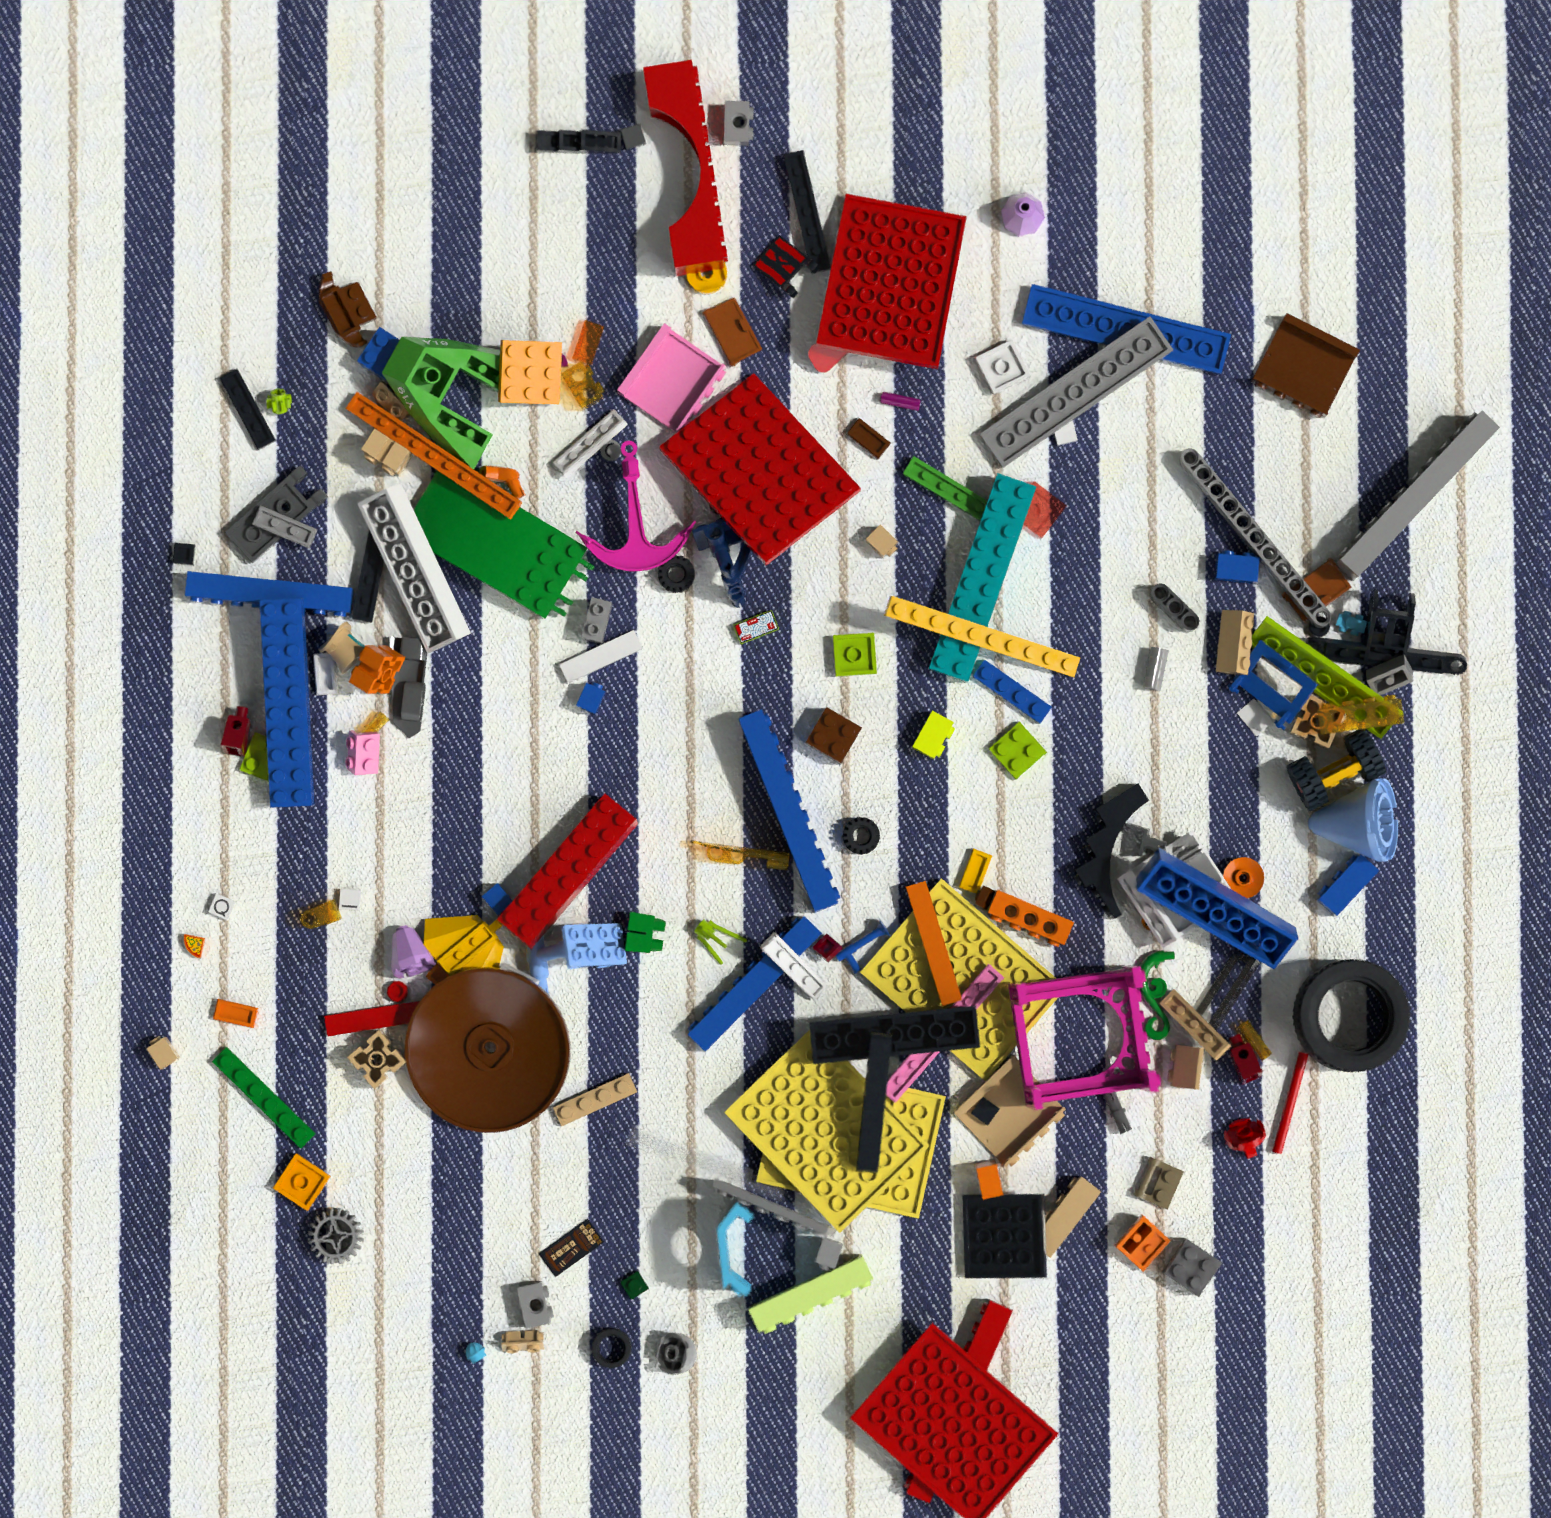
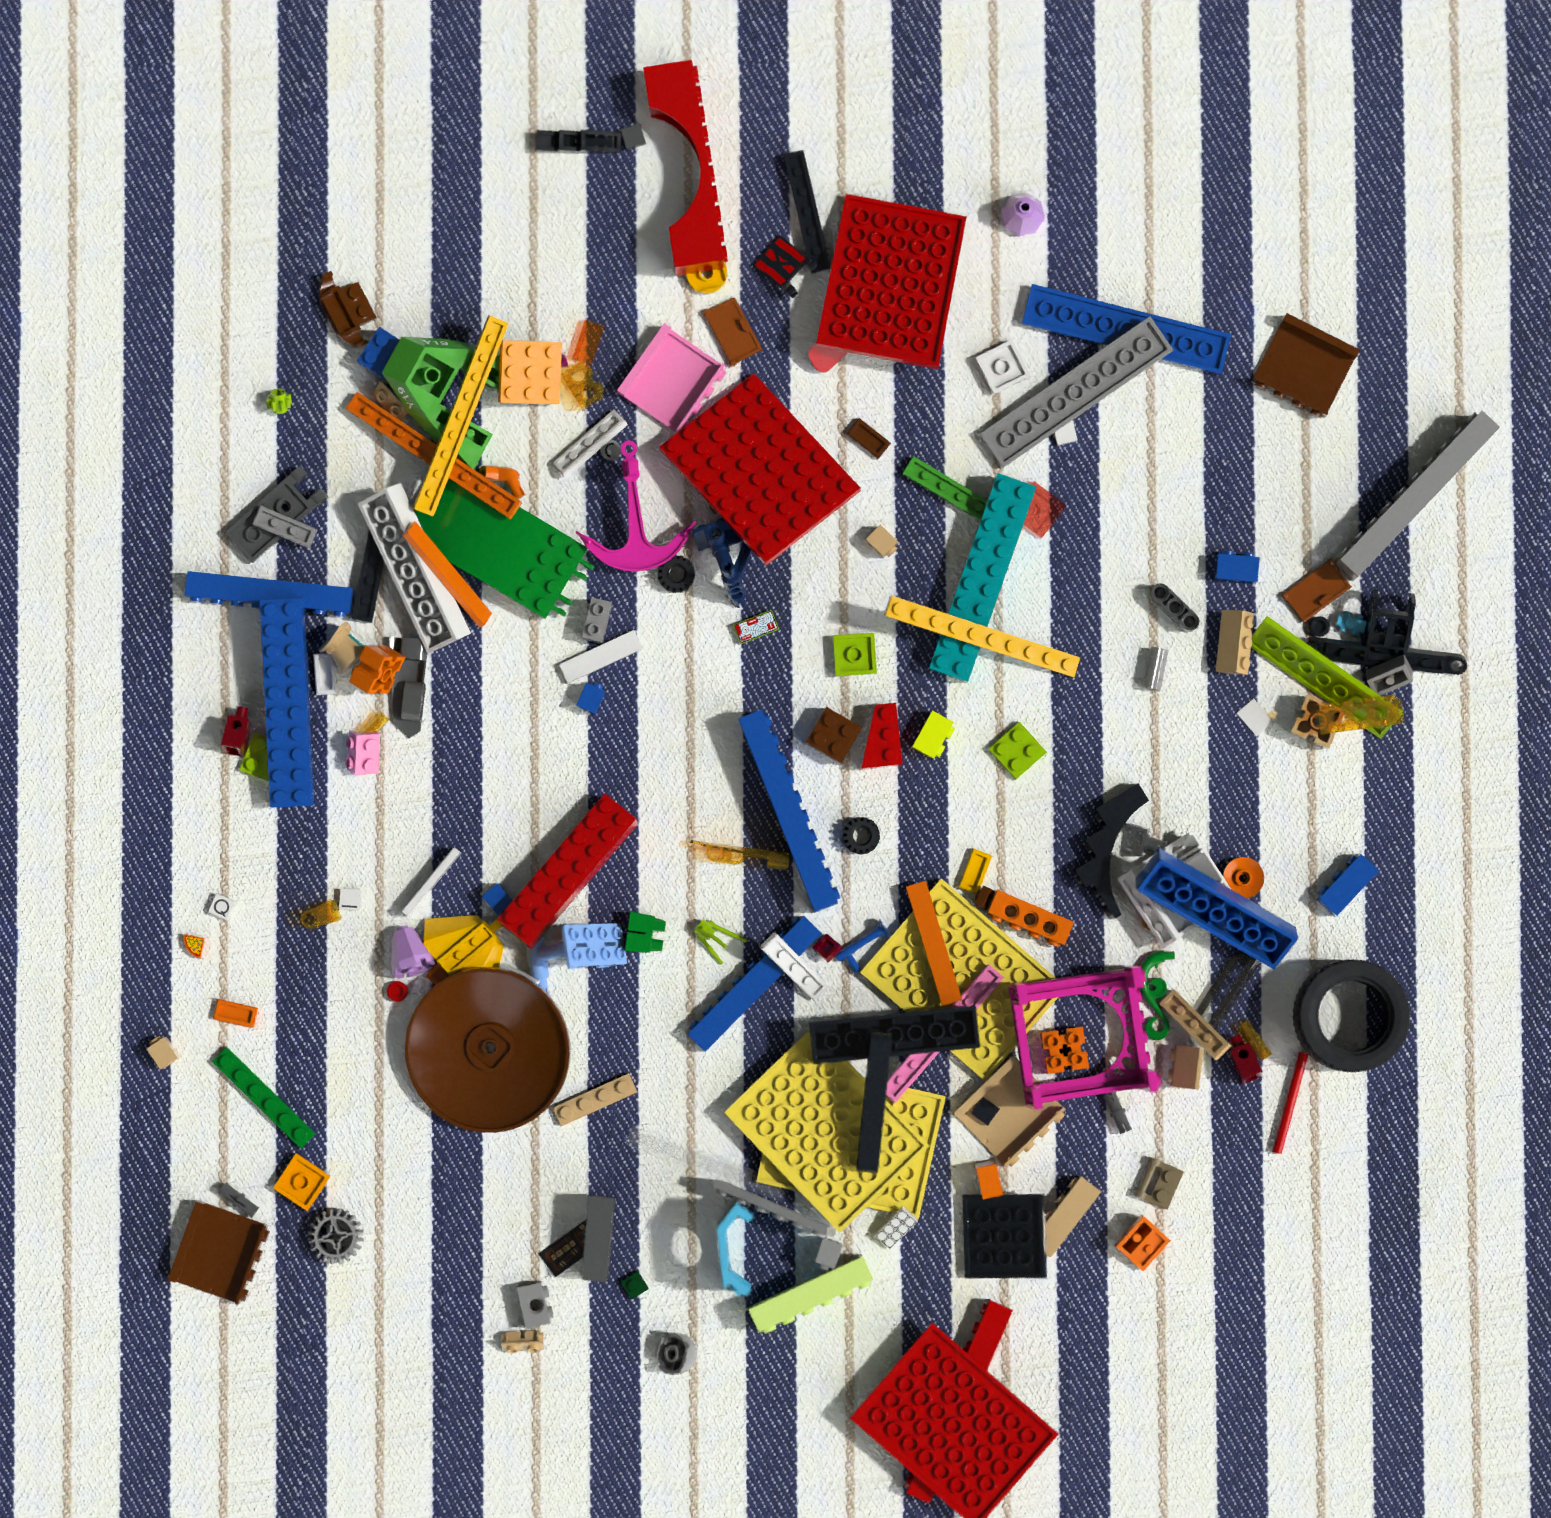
(184, 553): black tile -> none
(219, 1252): none -> reddish brown panel
(238, 1200): none -> dark grey pin
(247, 409): black tile -> none
(364, 1059): tan brick -> none
(369, 1019): red tile -> none
(386, 452): tan brick -> none
(431, 882): none -> white tile
(447, 574): none -> orange tile
(460, 415): none -> yellow plate
(475, 1352): medium azure plate -> none
(598, 1238): none -> dark grey brick
(609, 1363): black tyre -> none
(737, 110): light grey brick -> none
(883, 741): none -> red wedge
(896, 1227): none -> white tile
(900, 401): magenta axle -> none
(1012, 691): blue plate -> none
(1075, 1058): none -> orange brick
(1192, 1267): flat silver brick -> none
(1245, 1136): red tile -> none
(1251, 528): light grey beam -> none
(1266, 693): blue piece -> none
(1361, 821): light blue cone -> none
(1362, 758): black plate -> none

